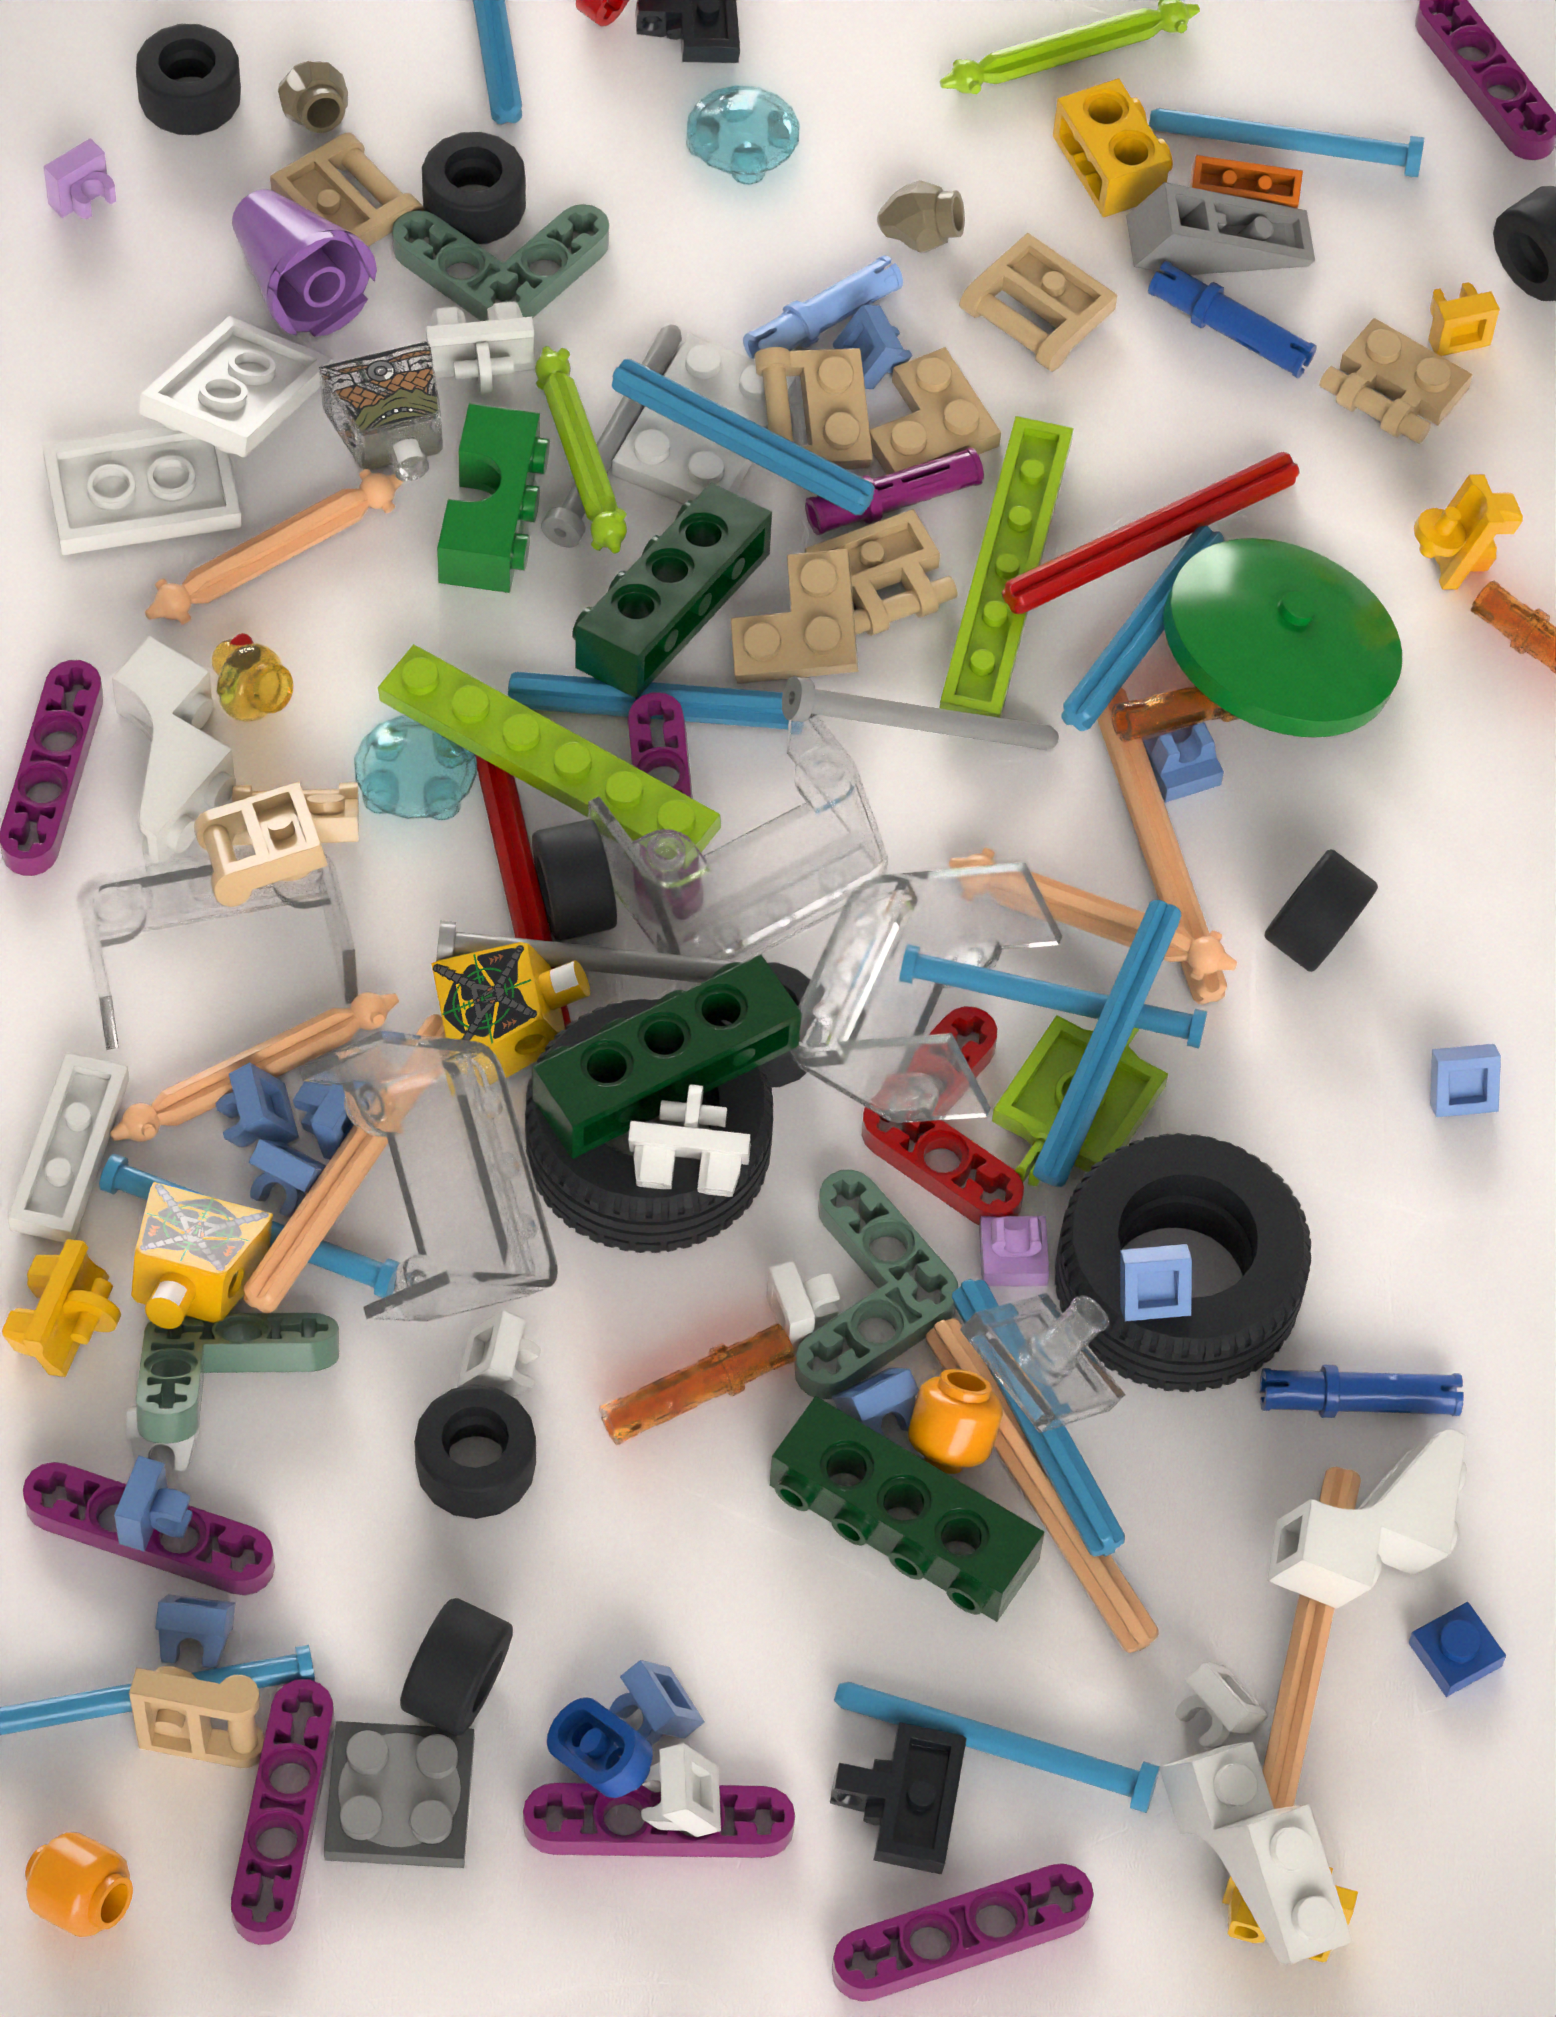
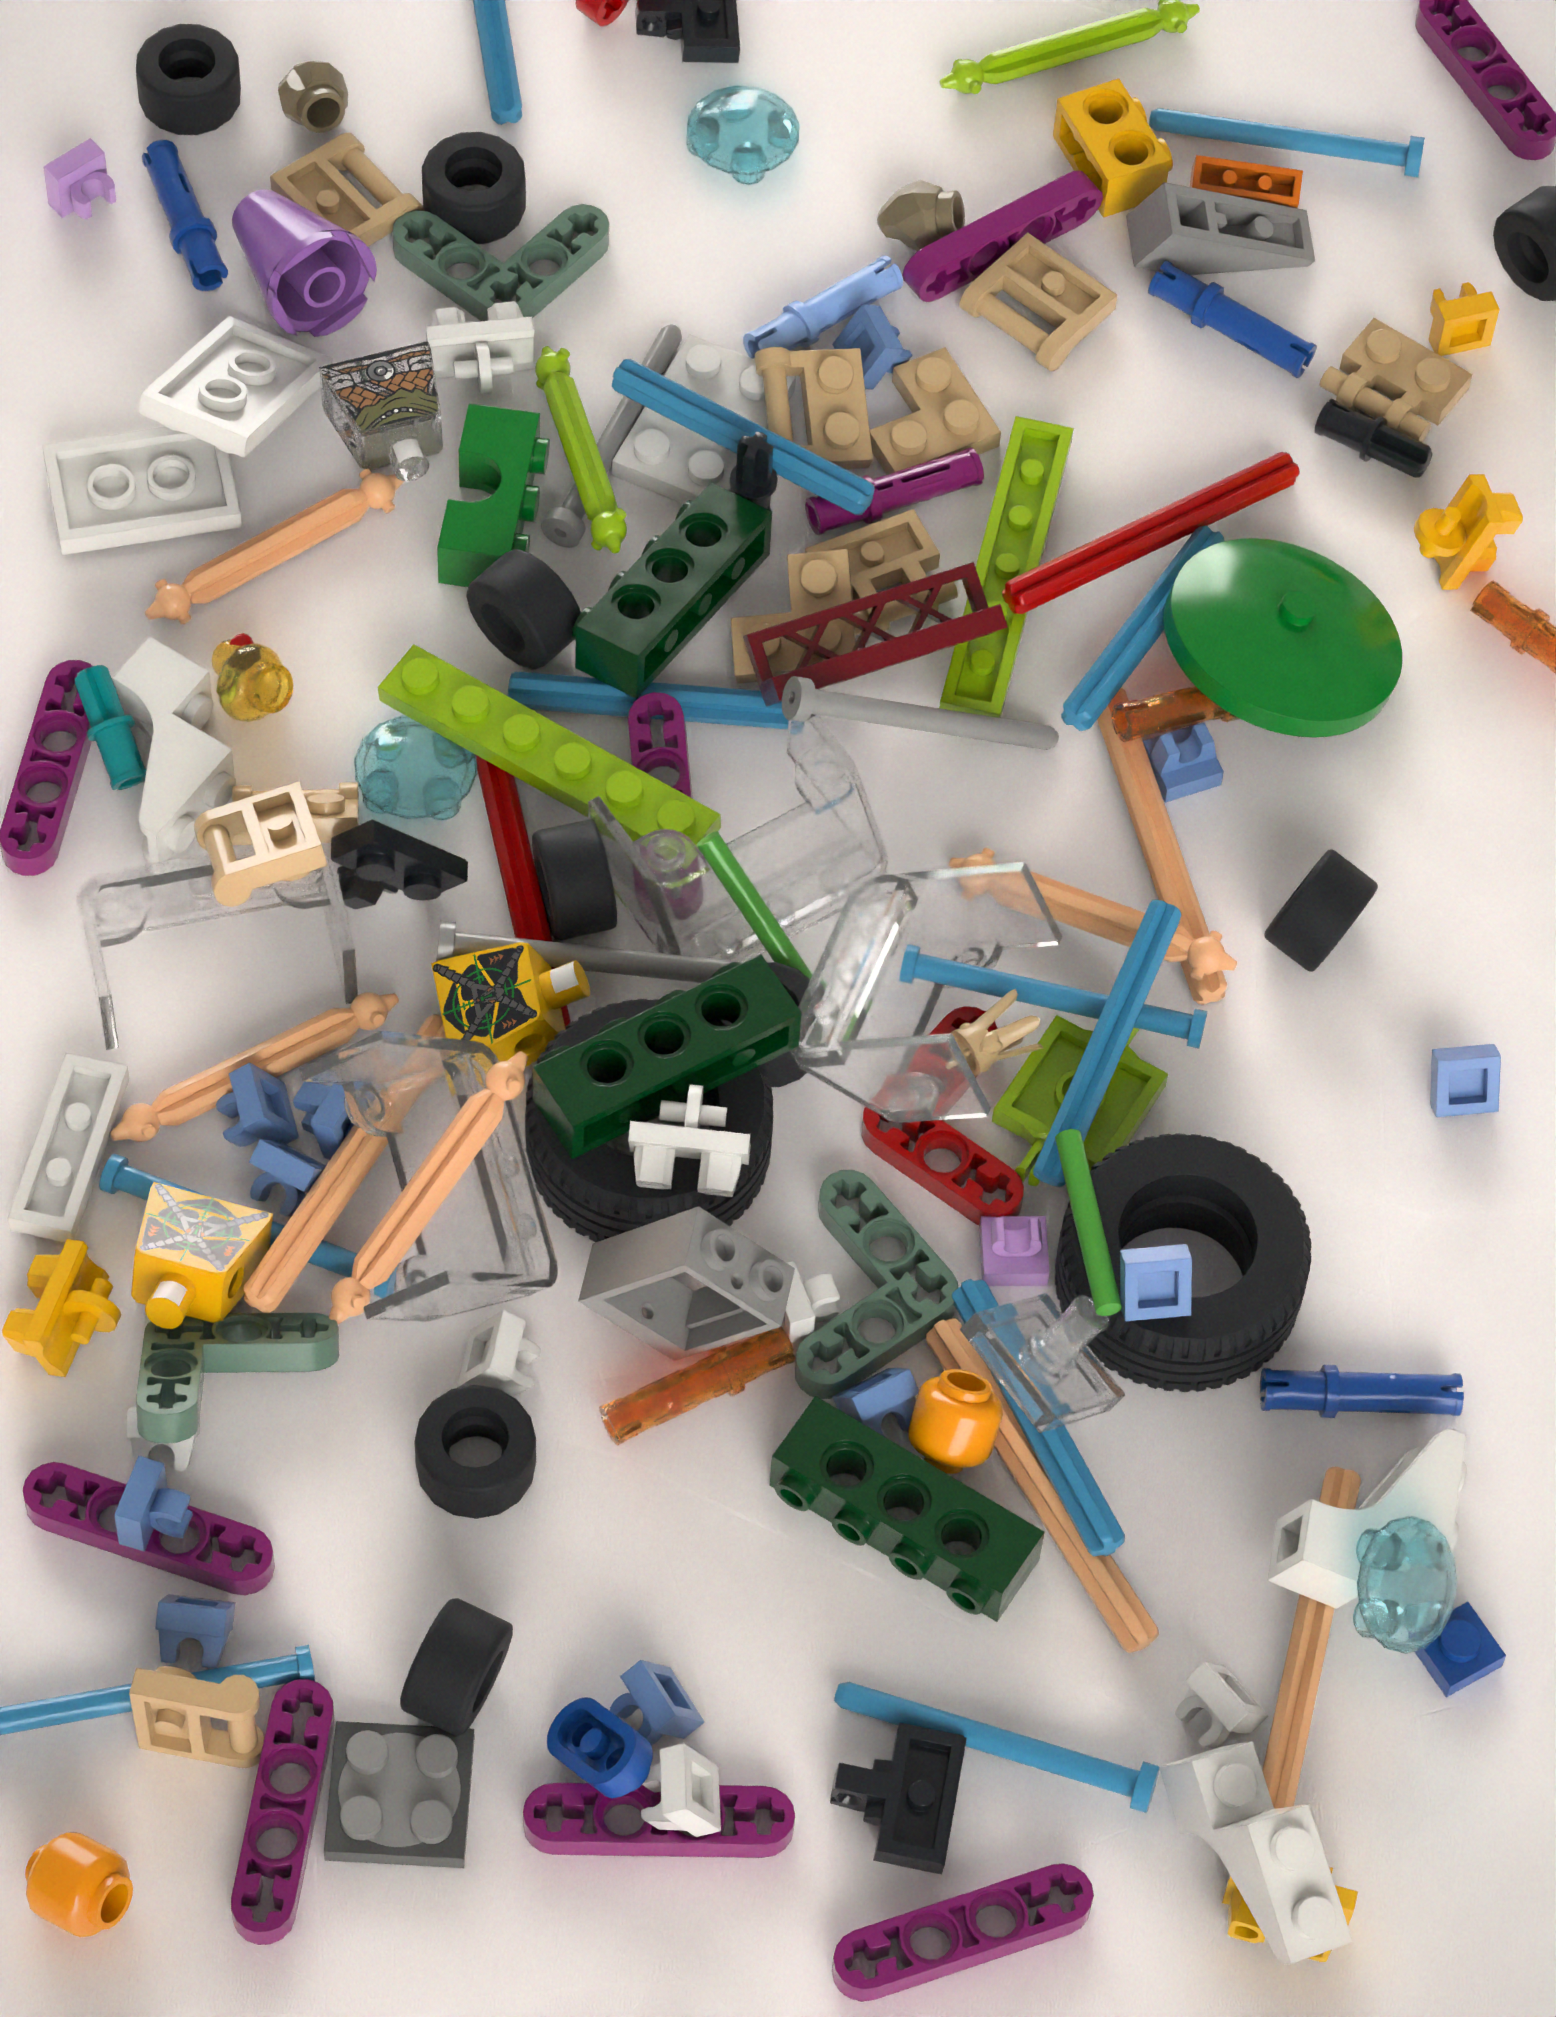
(110, 727): none -> teal axle
(190, 231): none -> blue pin
(388, 860): none -> black hinge
(428, 1188): none -> light nougat wheel
(523, 608): none -> black tyre
(635, 1269): none -> light grey window
(750, 902): none -> bright green bar
(753, 474): none -> black axle
(892, 649): none -> dark red fence
(975, 247): none -> magenta beam
(985, 1047): none -> tan piece
(1088, 1222): none -> bright green bar
(1373, 439): none -> black axle
(1404, 1584): none -> clear light blue dish

